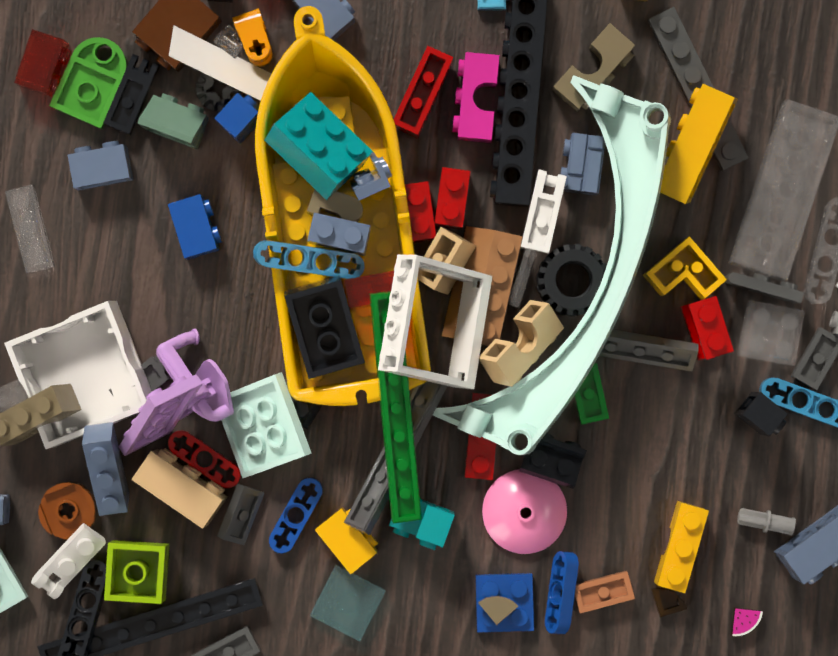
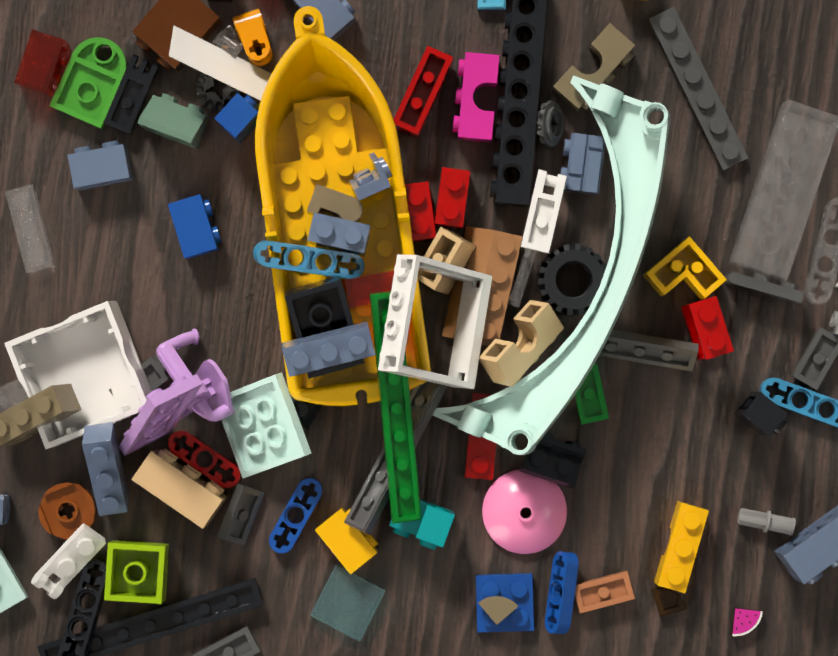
(318, 145): teal brick -> none
(328, 349): none -> sand blue brick
(550, 123): none -> dark grey gear
(696, 142): yellow brick -> none
(771, 333): clear plate -> none

